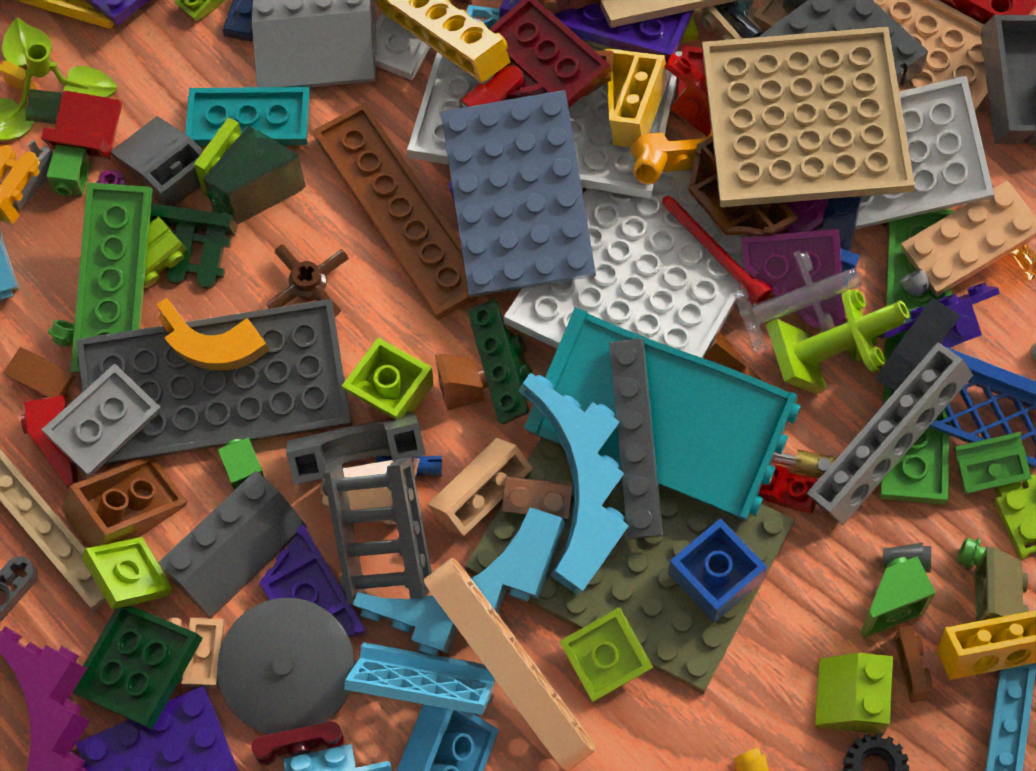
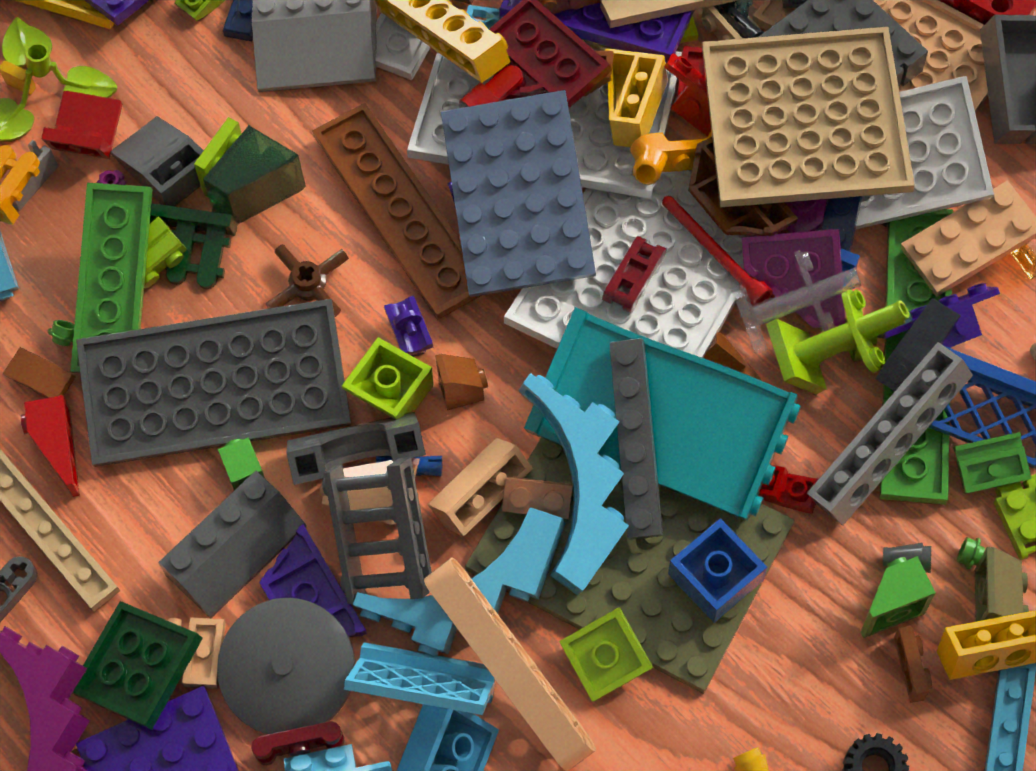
(43, 106): clear green tile -> none
(69, 170): bright green brick -> none
(101, 420): light grey plate -> none
(122, 502): dark orange slope -> none
(126, 572): lime plate -> none
(211, 352): light orange arch -> none
(274, 111): teal plate -> none
(409, 326): none -> dark purple hips
(501, 359): dark green bracket -> none
(634, 274): none -> dark red plate
(806, 462): clear yellow piece -> none
(854, 693): lime slope -> none
(915, 282): light grey hinge -> none

